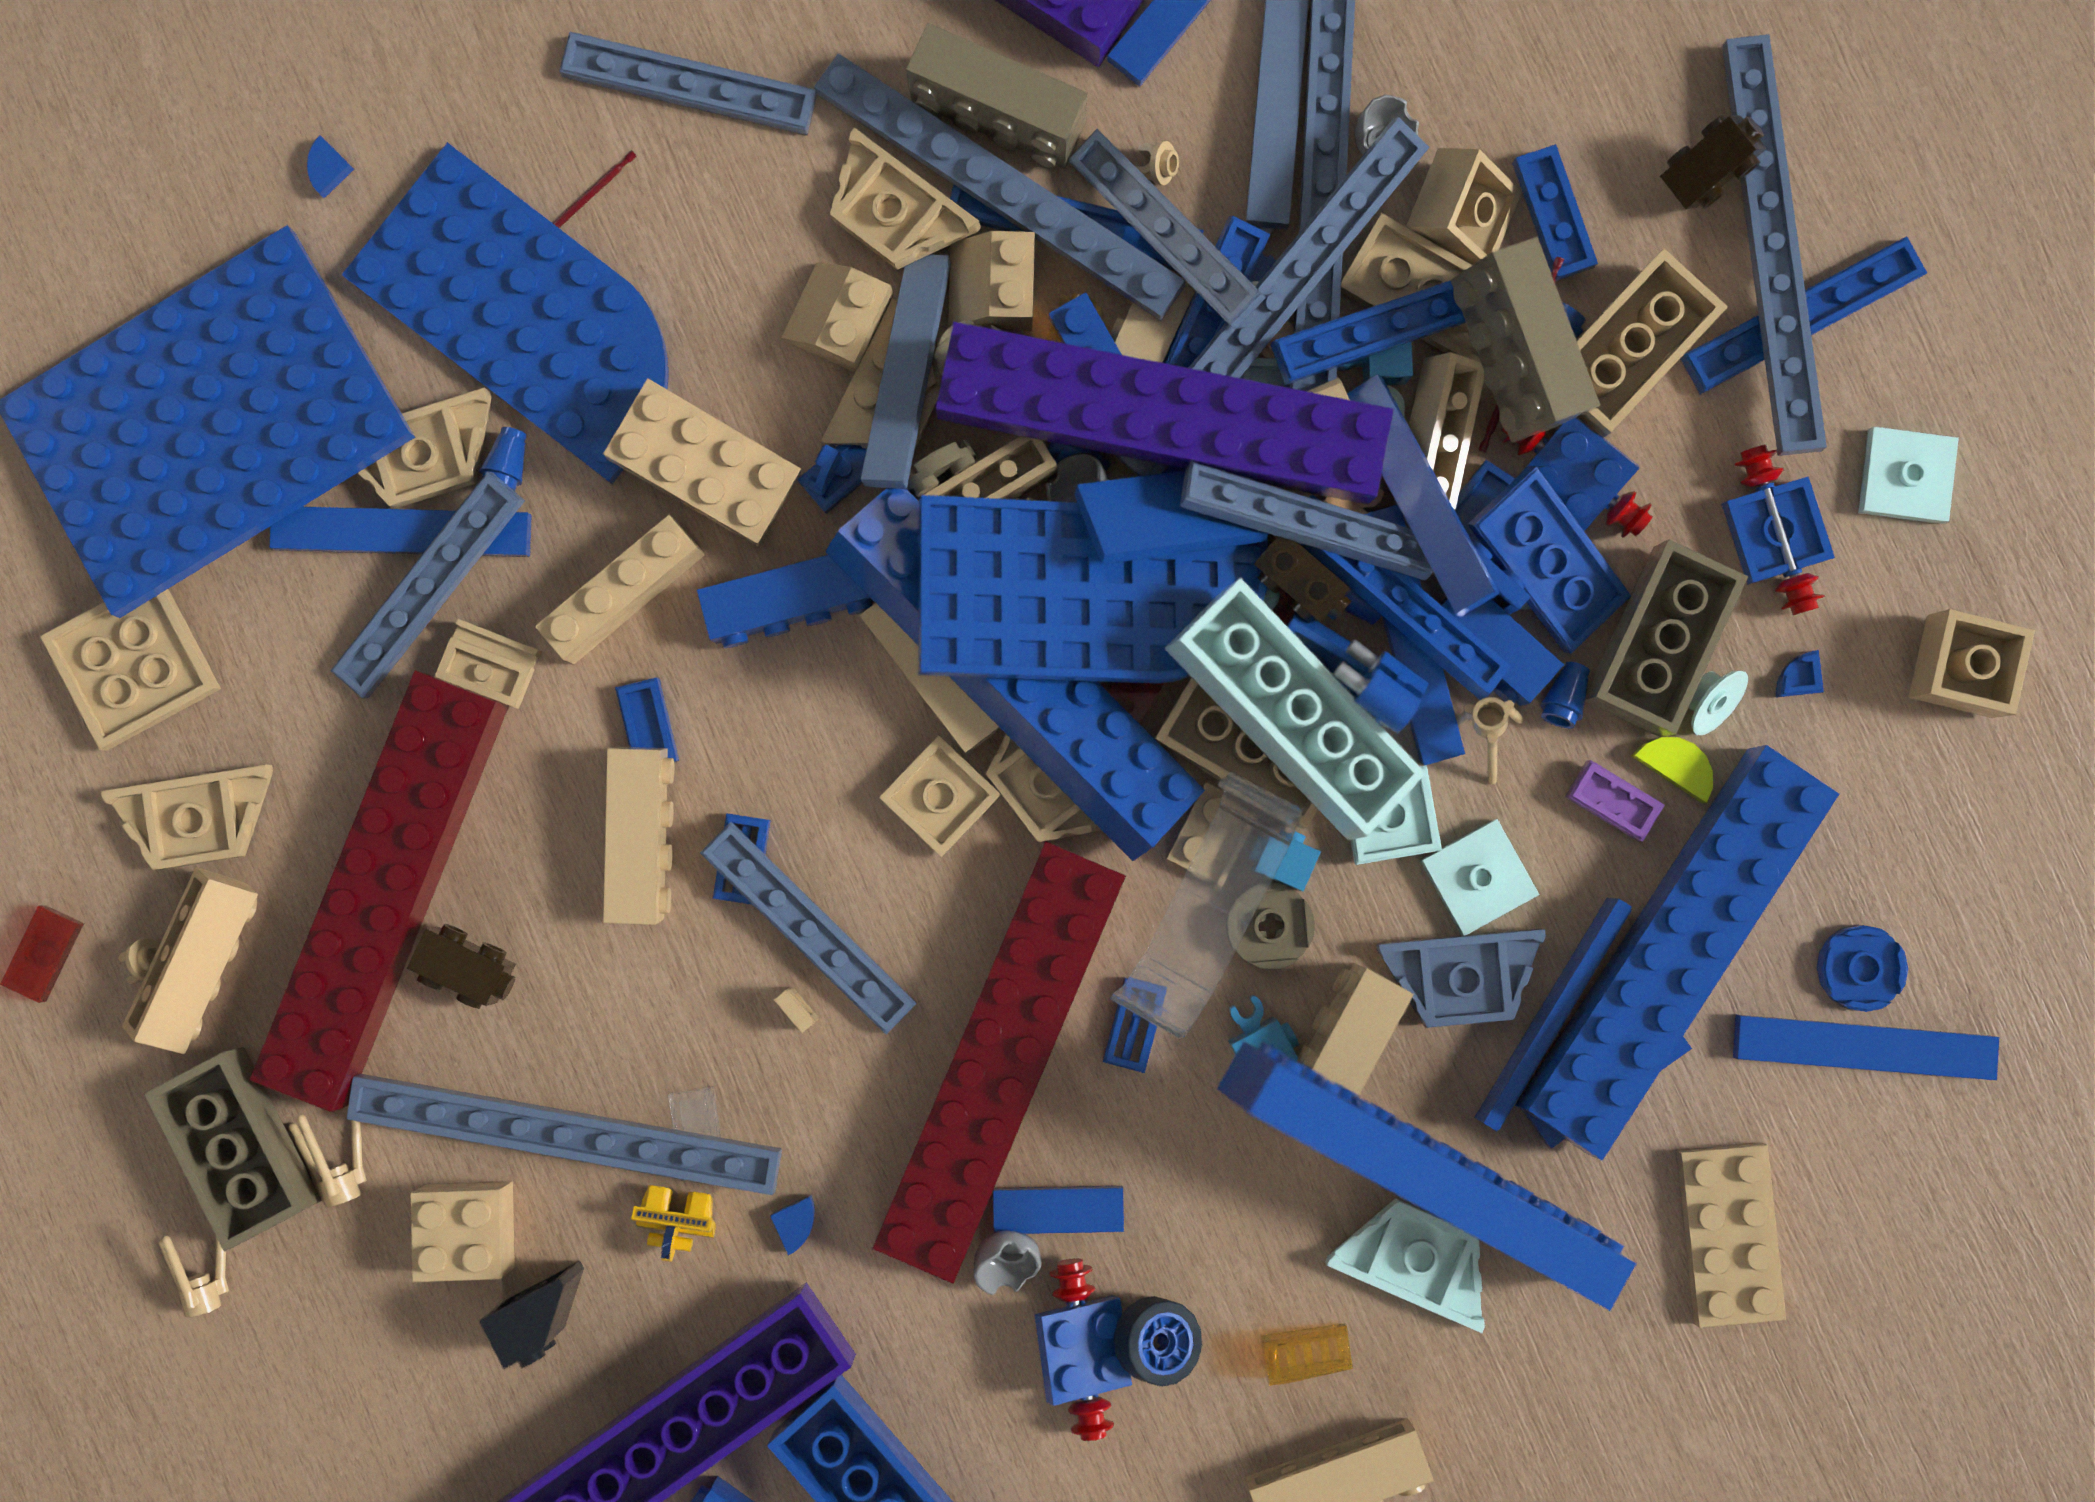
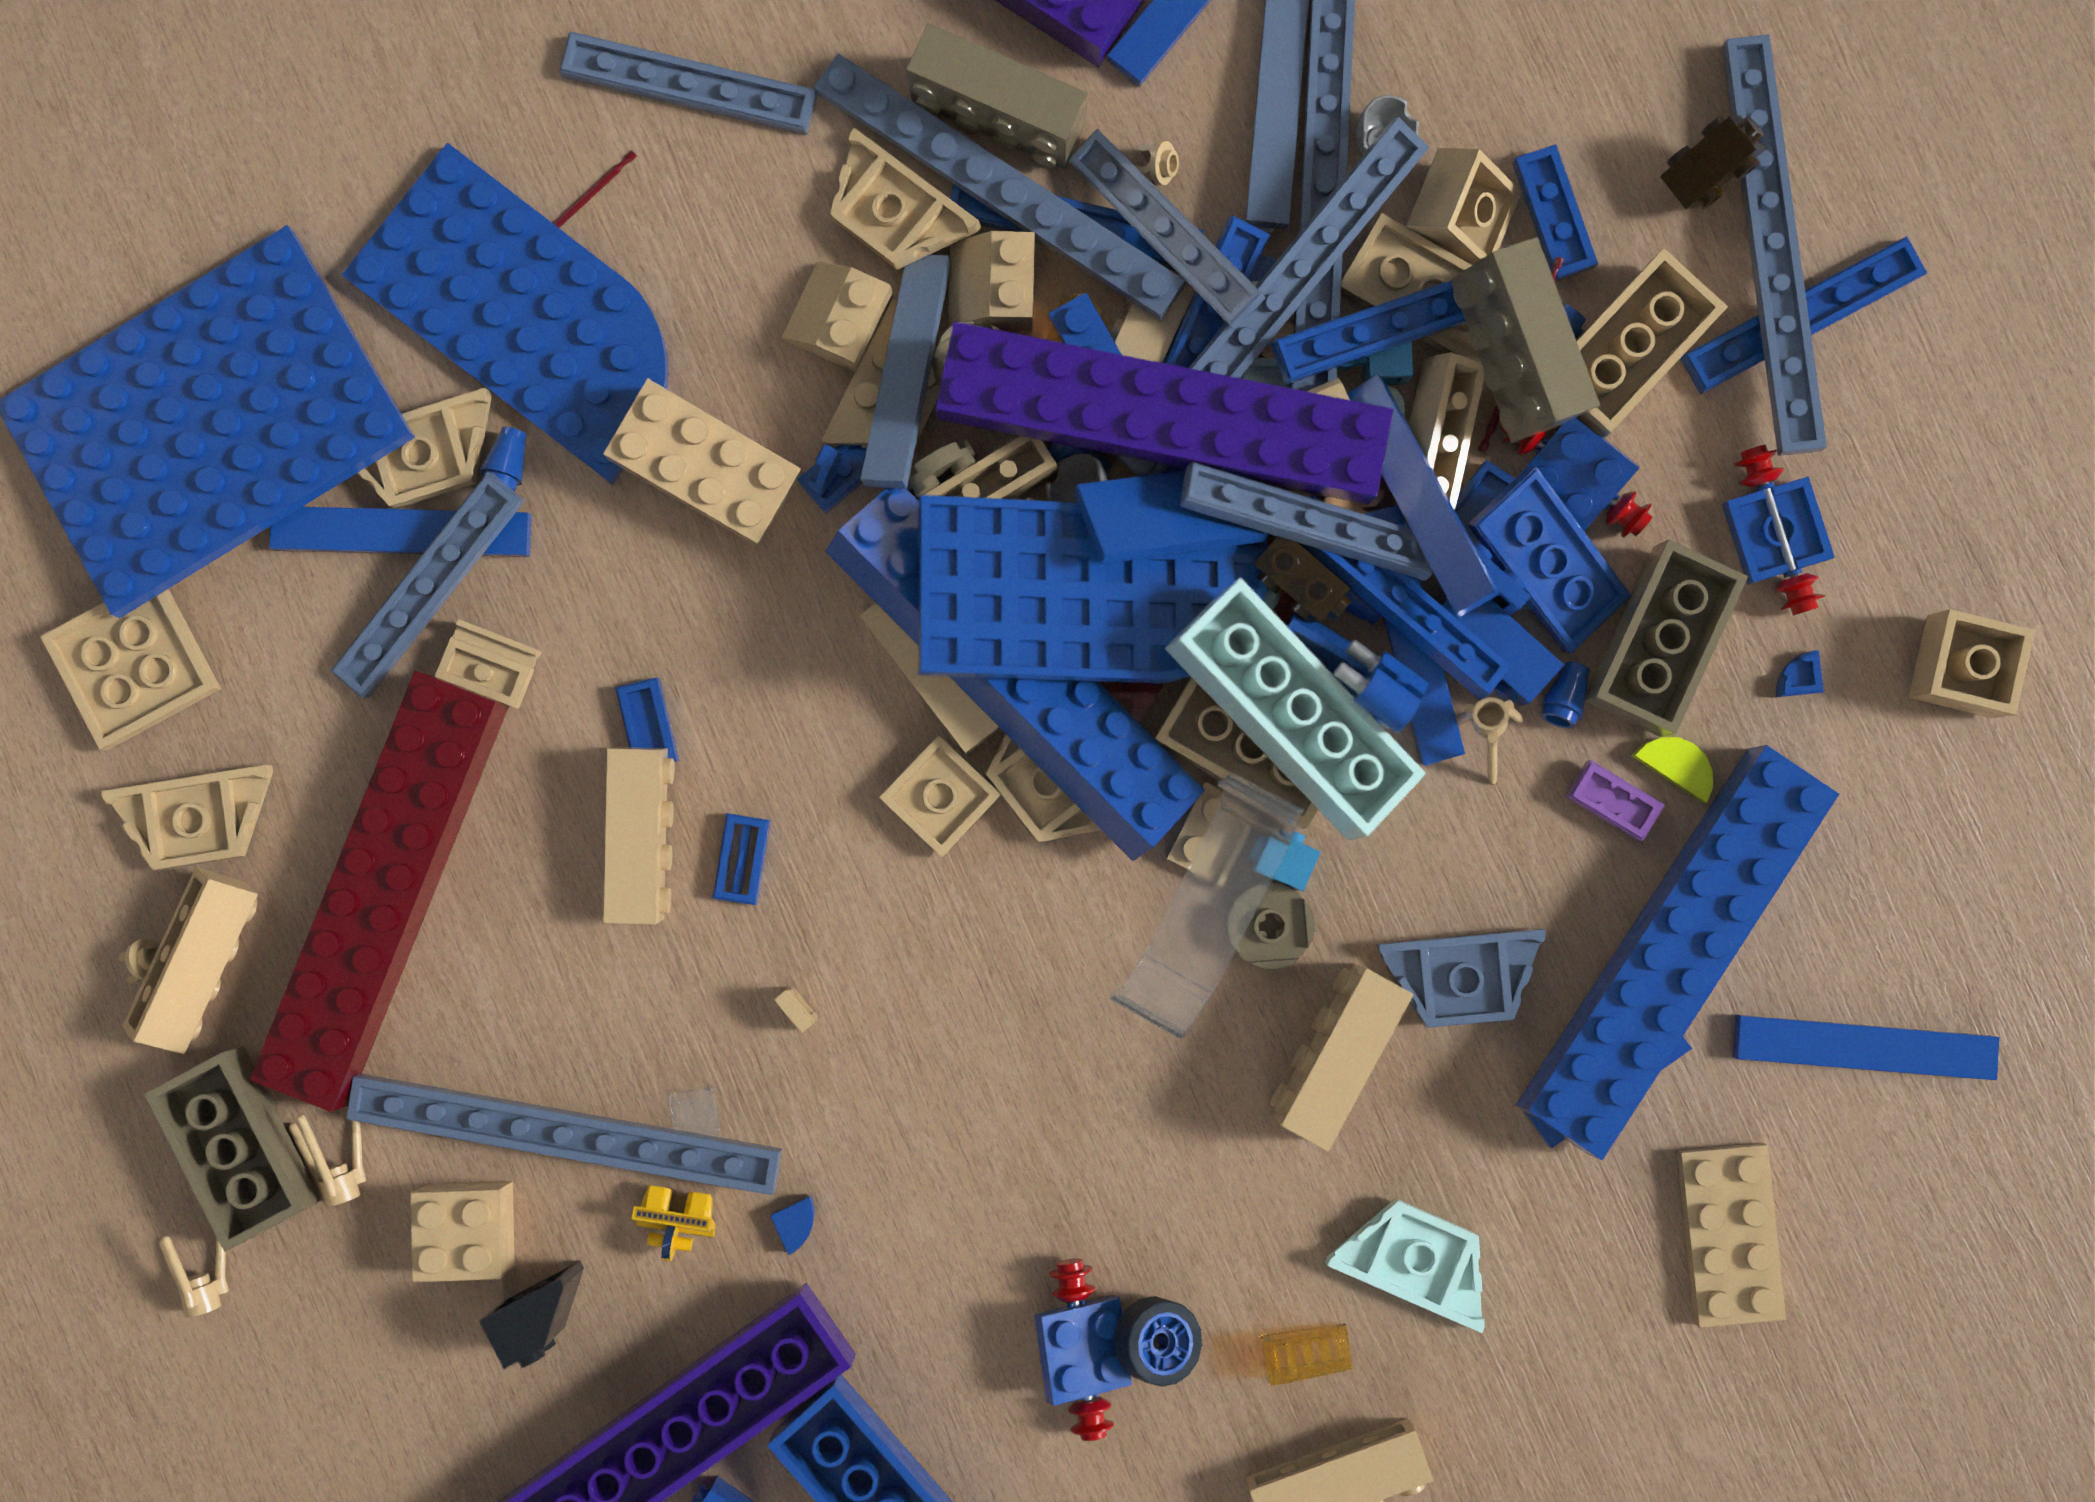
(42, 953): clear red plate -> none
(326, 167): blue tile -> none
(472, 971): dark brown brick -> none
(620, 590): tan brick -> none
(779, 598): blue brick -> none
(808, 927): sand blue tile -> none
(999, 1062): dark red brick -> none
(1005, 1260): light grey hair -> none
(1059, 1209): blue tile -> none
(1124, 1061): blue tile -> none
(1269, 1031): dark azure brick -> none
(1405, 831): light aqua plate -> none
(1426, 1172): blue brick -> none
(1479, 877): light aqua plate -> none
(1553, 1013): blue tile -> none
(1716, 699): light aqua piece -> none
(1862, 968): blue tile -> none
(1908, 475): light aqua plate -> none

